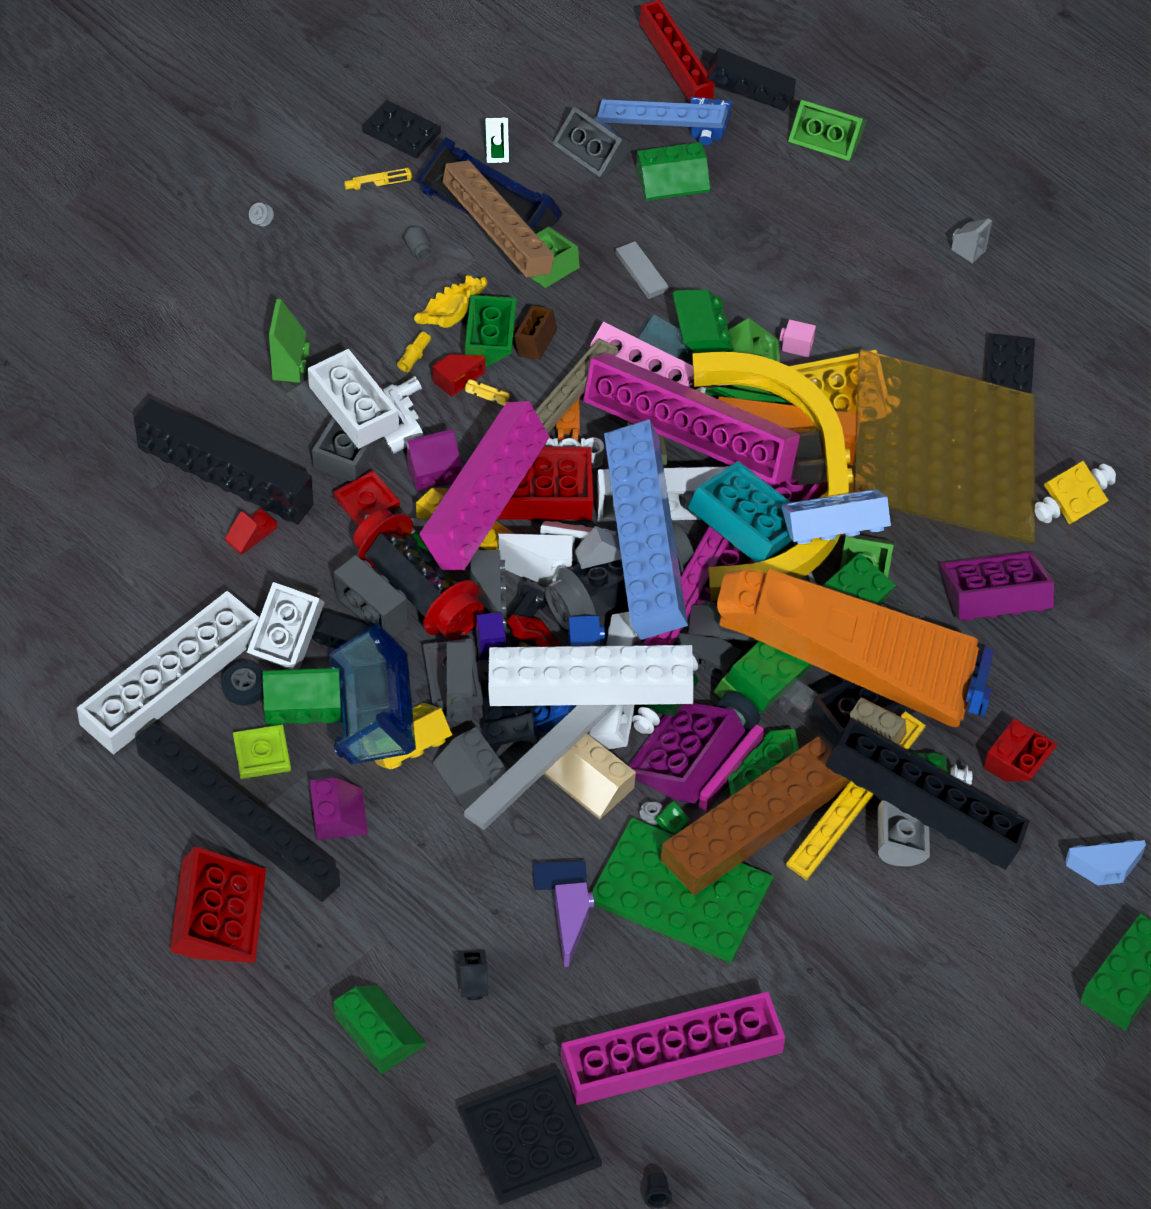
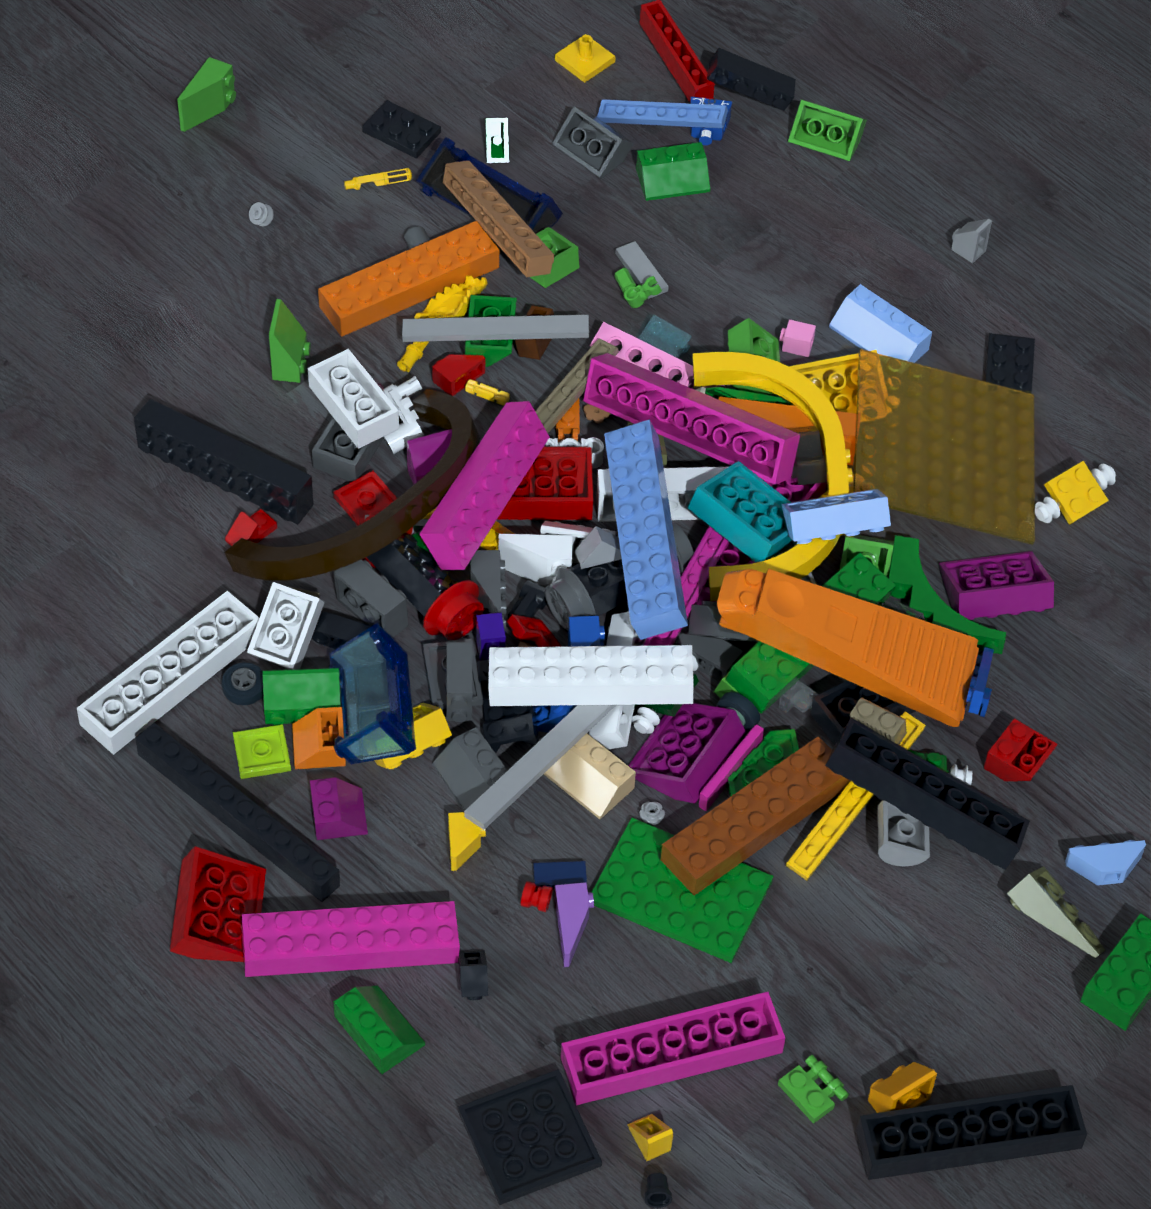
(206, 94): none -> bright green slope
(315, 739): none -> orange slope
(350, 938): none -> dark pink brick
(385, 527): none -> dark brown arch
(408, 278): none -> orange brick
(463, 839): none -> yellow slope
(495, 328): none -> light grey tile
(536, 896): none -> red wheel
(585, 58): none -> yellow tile
(595, 414): none -> medium nougat plant
(635, 294): none -> bright green bar
(651, 1136): none -> yellow slope
(672, 818): green tile -> none
(702, 321): green slope -> none
(807, 1094): none -> bright green plate
(880, 327): none -> light blue slope
(904, 1089): none -> light orange slope
(912, 584): none -> green arch
(971, 1132): none -> black brick
(1042, 900): none -> wedge

